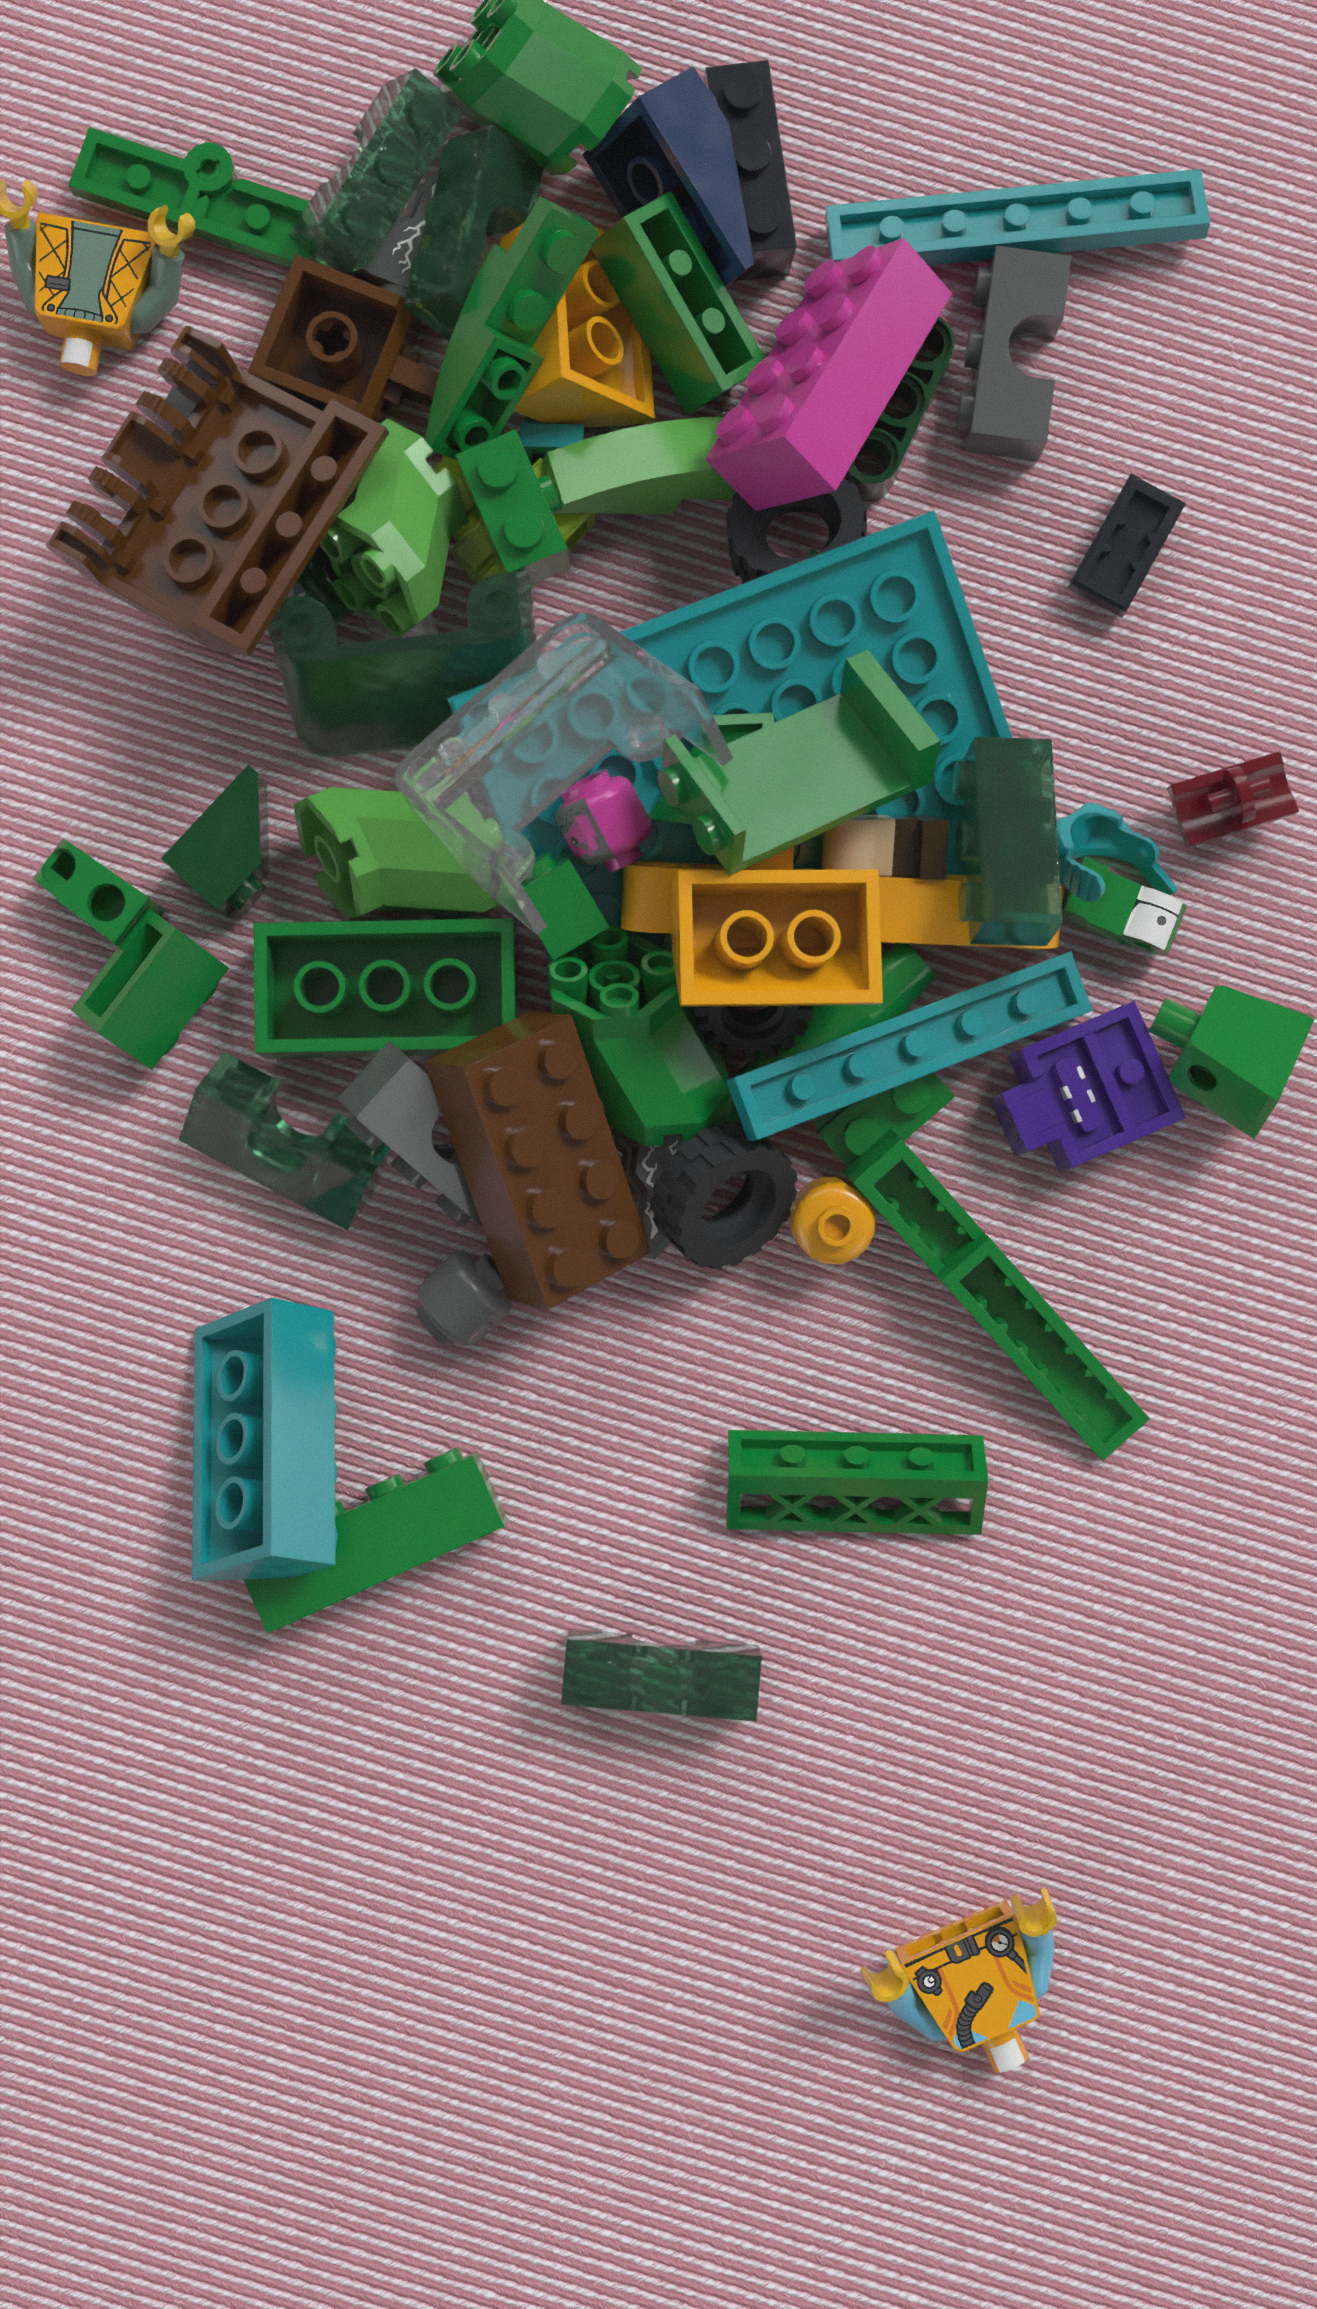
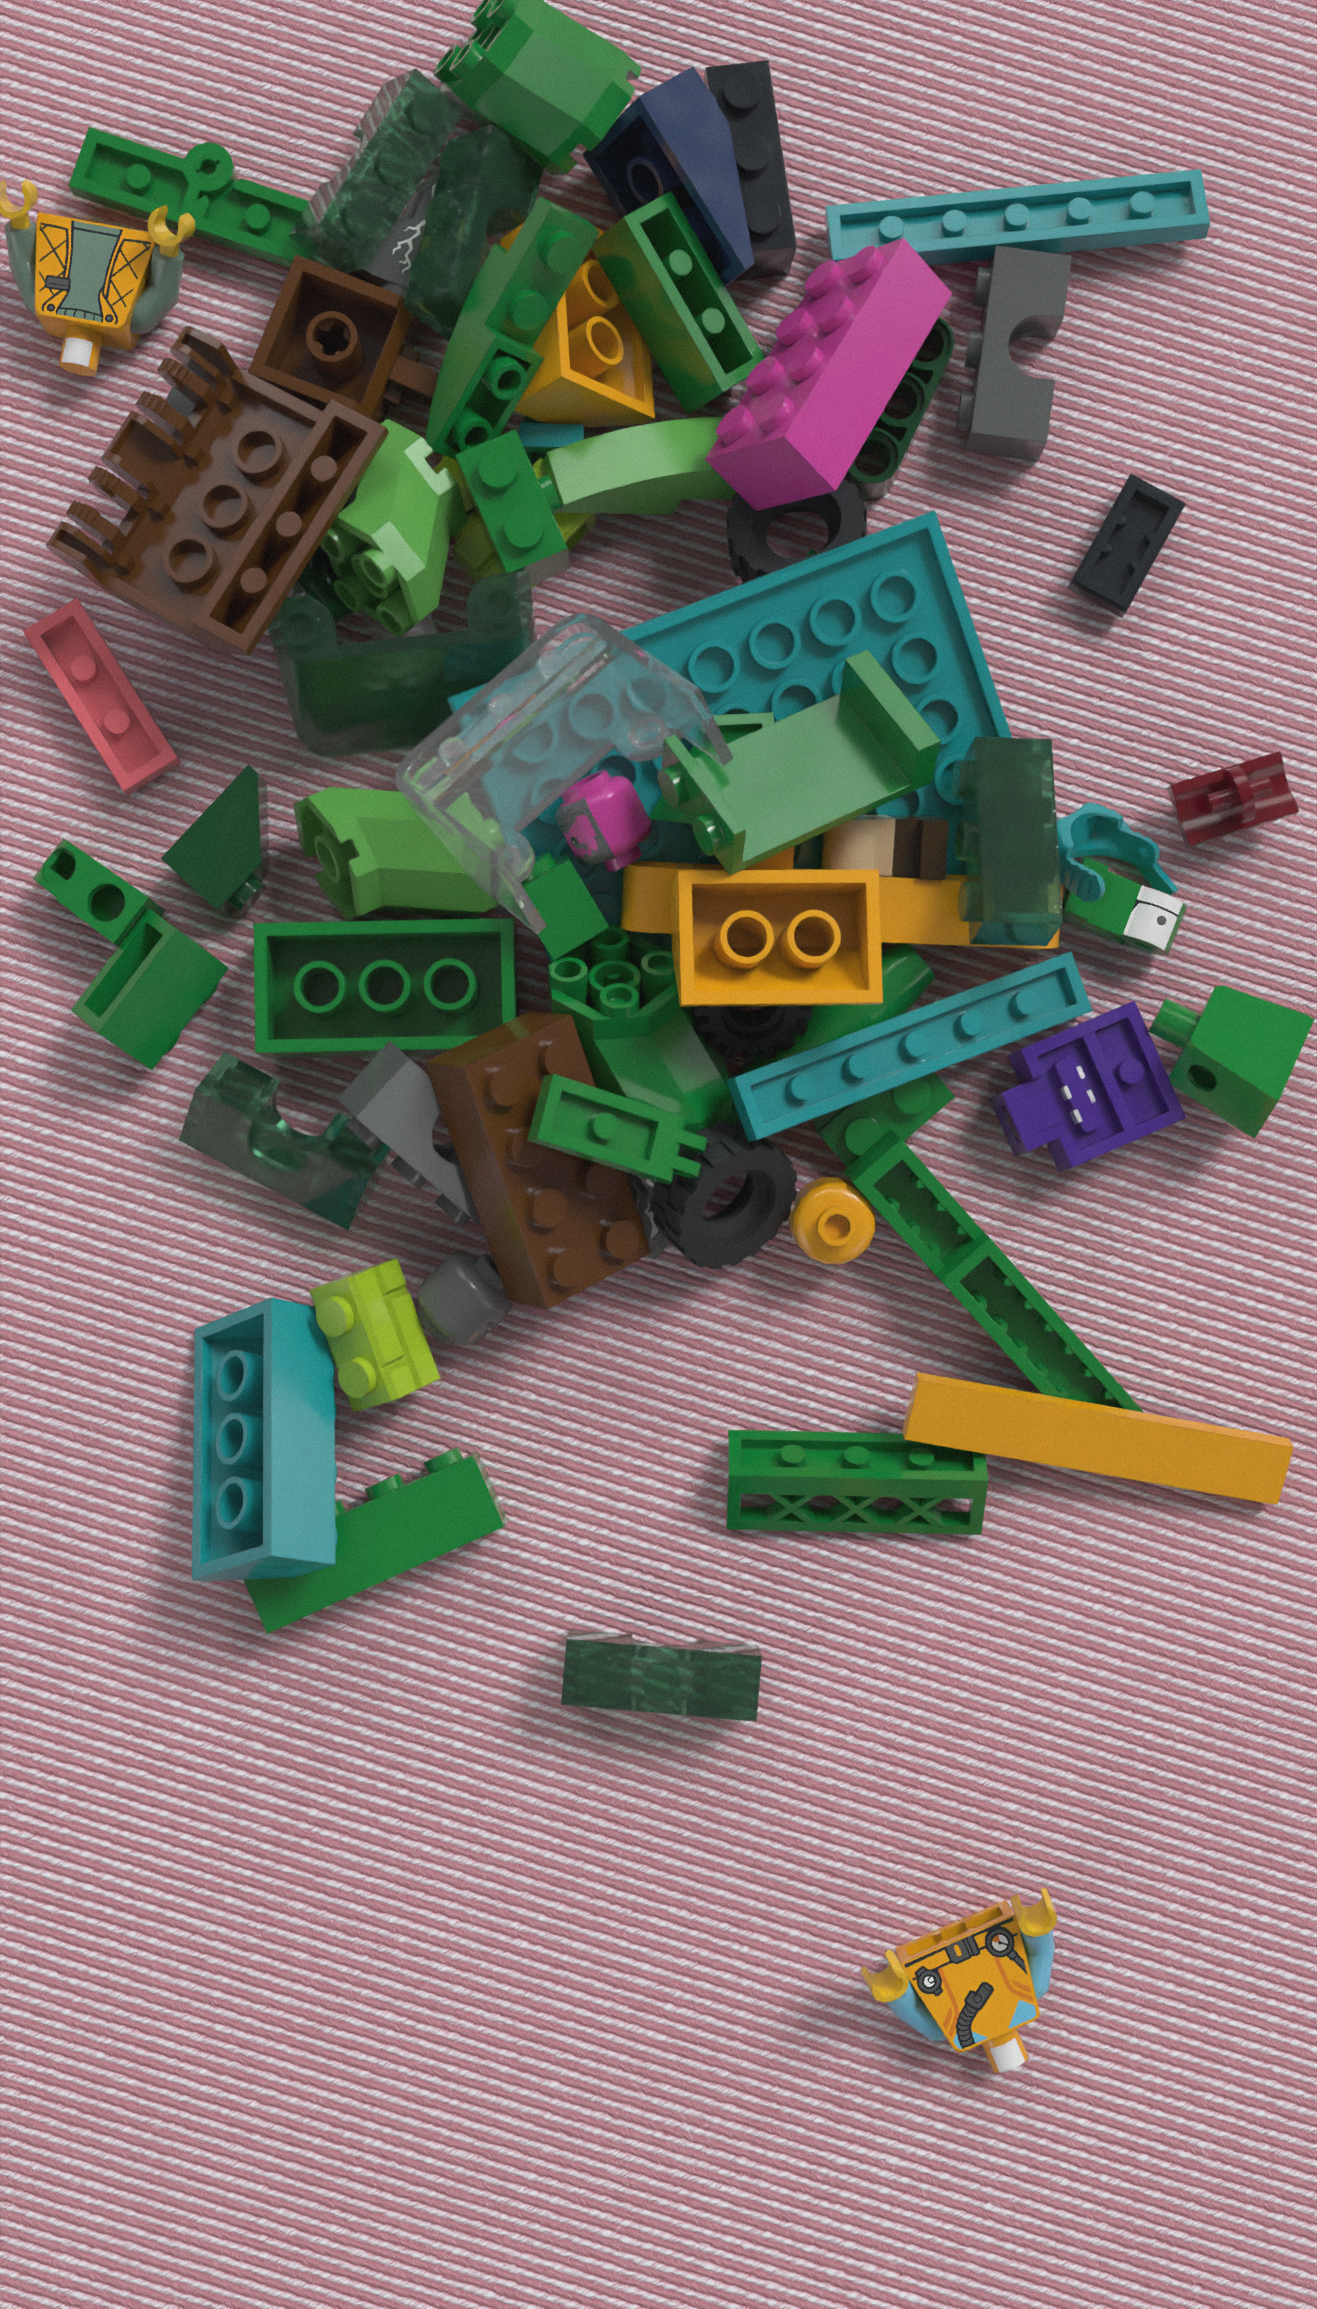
(102, 696): none -> coral plate
(374, 1335): none -> lime brick
(613, 1130): none -> green hinge
(1097, 1438): none -> light orange tile

